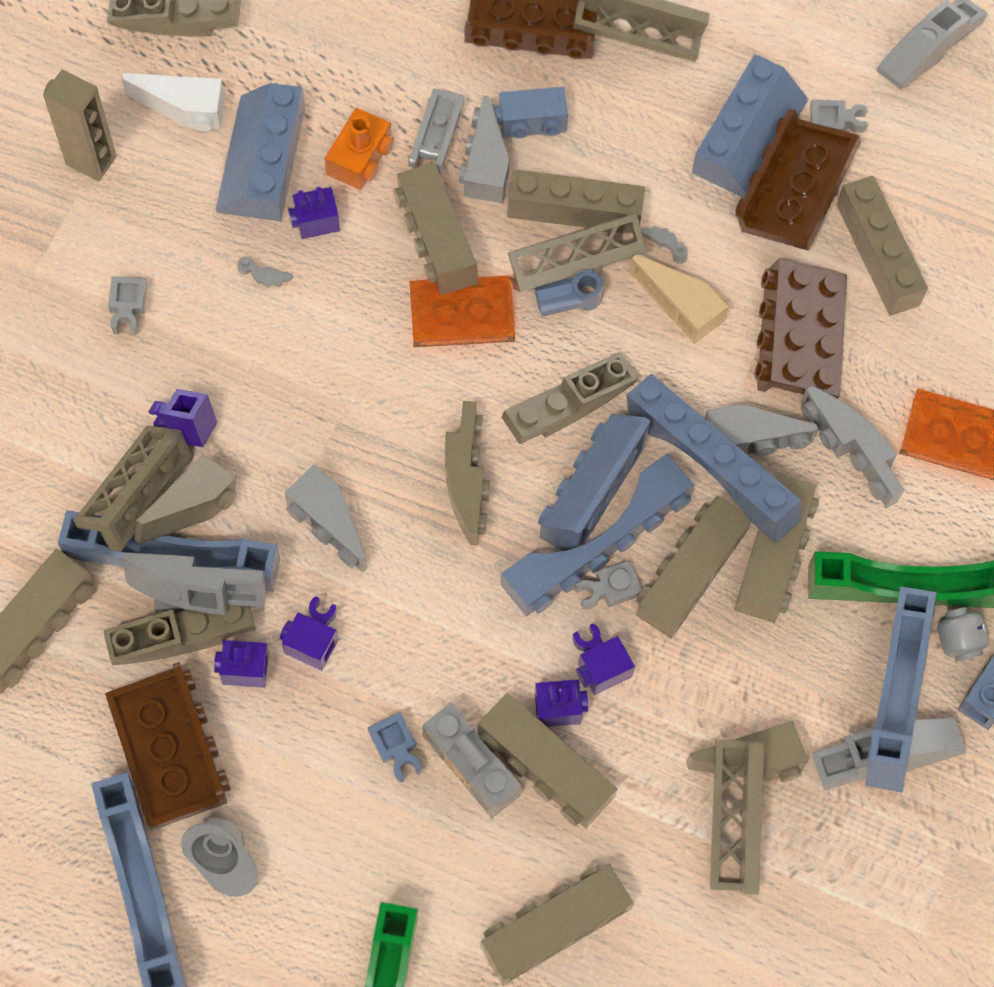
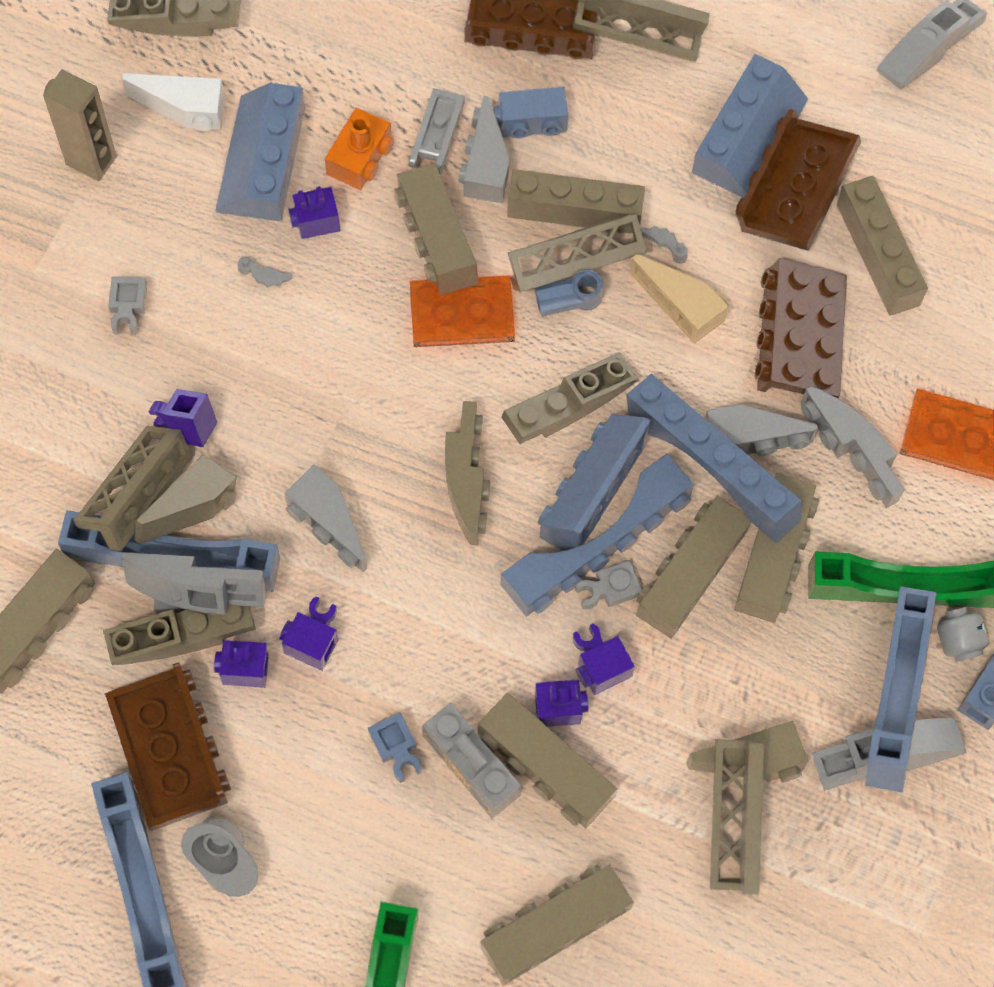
(834, 115): light grey plate -> none

